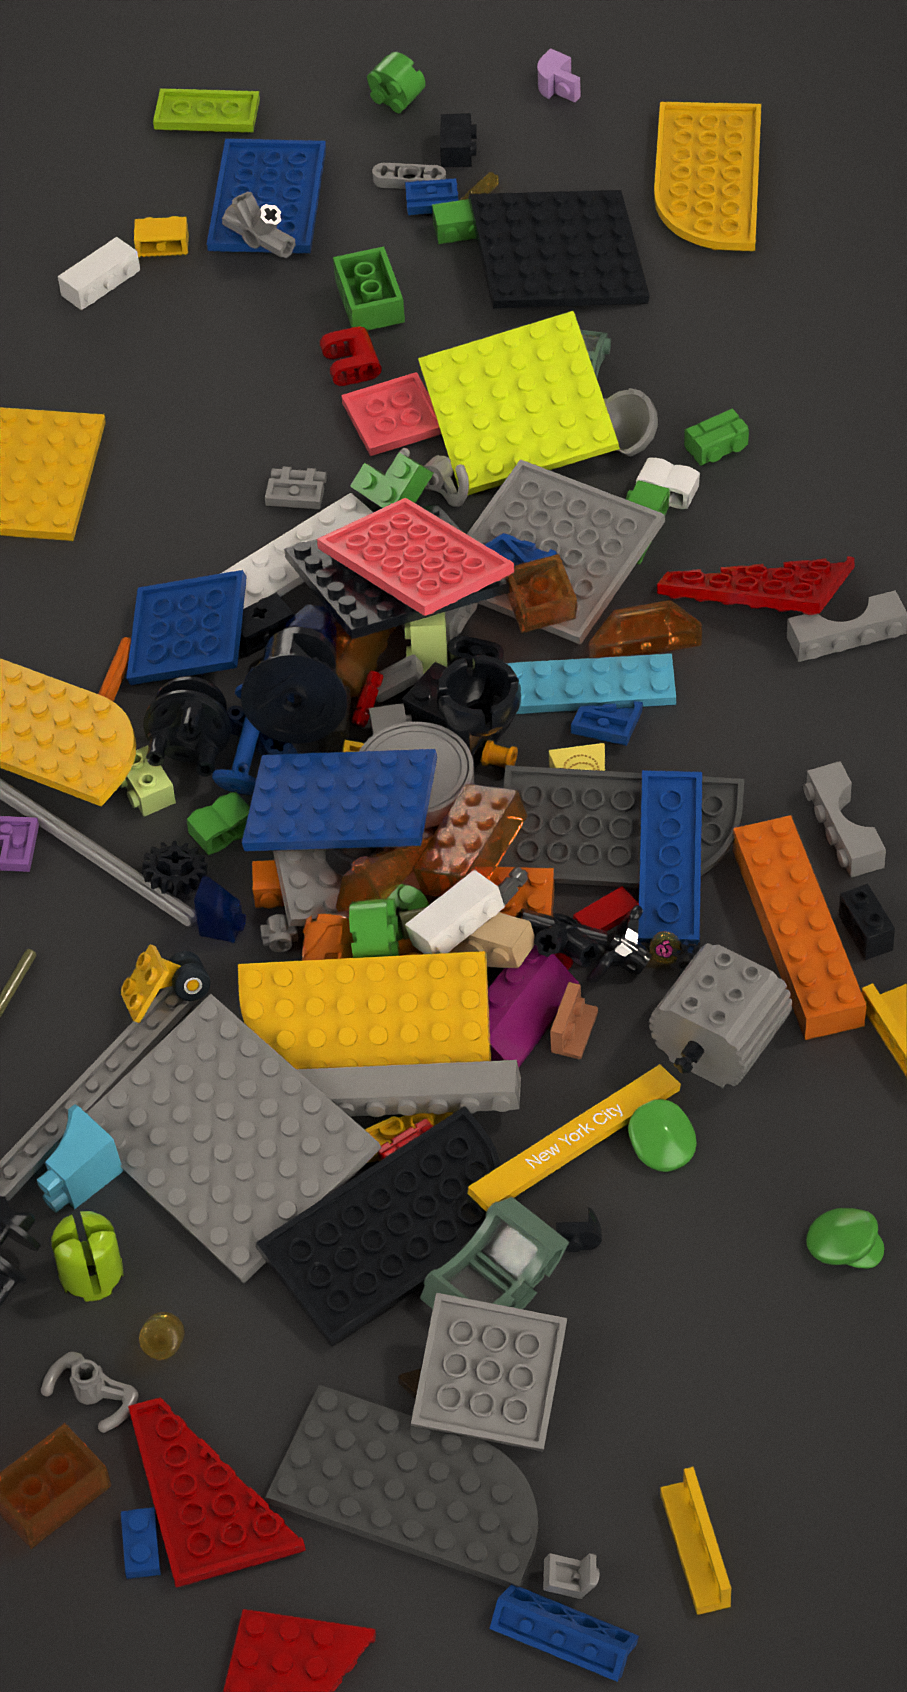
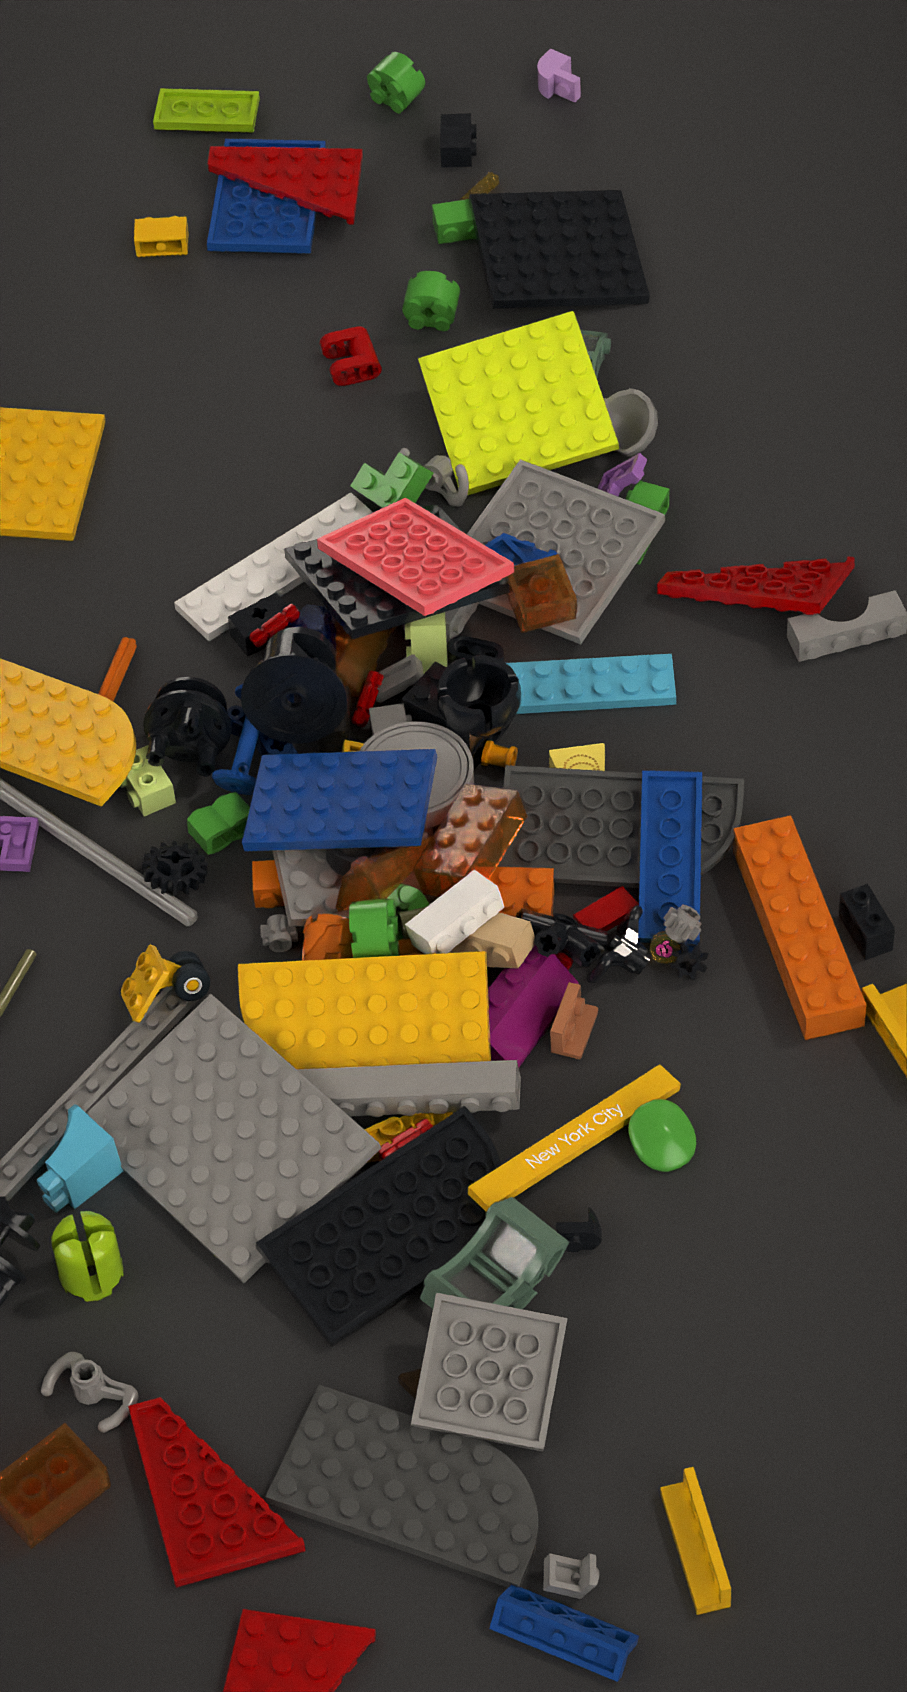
(99, 273): white brick -> none
(140, 1543): blue plate -> none
(161, 1335): clear yellow head -> none
(187, 627): blue plate -> none
(218, 912): clear blue slope -> none
(258, 225): light grey piece -> none
(274, 625): none -> red axle
(295, 488): light grey plate -> none
(314, 177): none -> red wing
(369, 289): bright green brick -> none
(389, 170): light grey beam -> none
(392, 414): coral plate -> none
(422, 194): blue plate -> none
(431, 301): none -> bright green brick
(508, 886): dark grey axle -> none
(607, 722): blue wing -> none
(623, 475): none -> medium lavender plate
(646, 631): clear orange wedge -> none
(680, 479): white brick -> none
(682, 923): none -> light grey gear
(709, 172): yellow plate -> none
(716, 437): bright green brick -> none
(720, 1015): light grey piece -> none
(846, 1238): bright green piece -> none
(856, 846): light grey arch -> none

